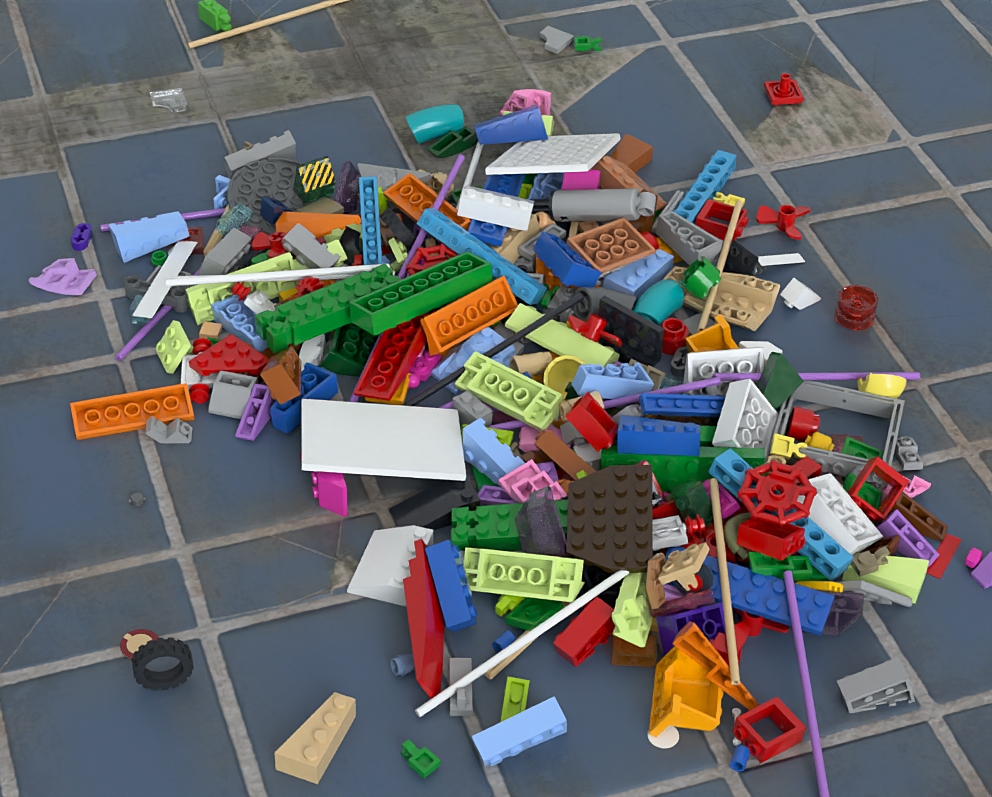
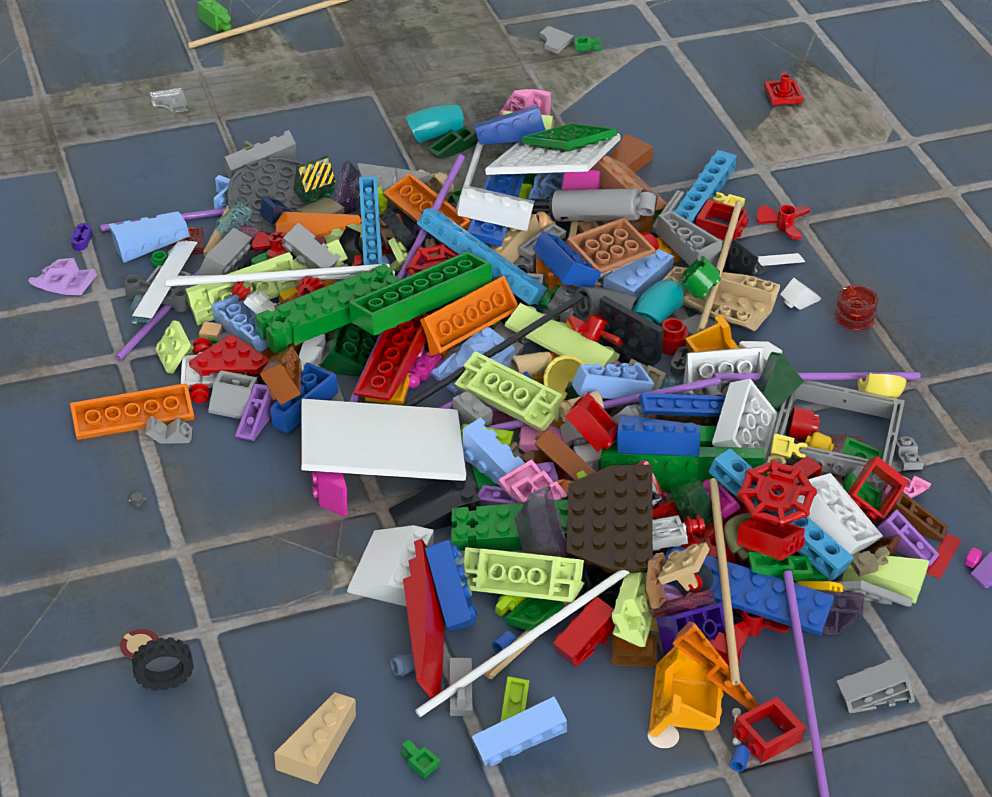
(569, 136): none -> green plate

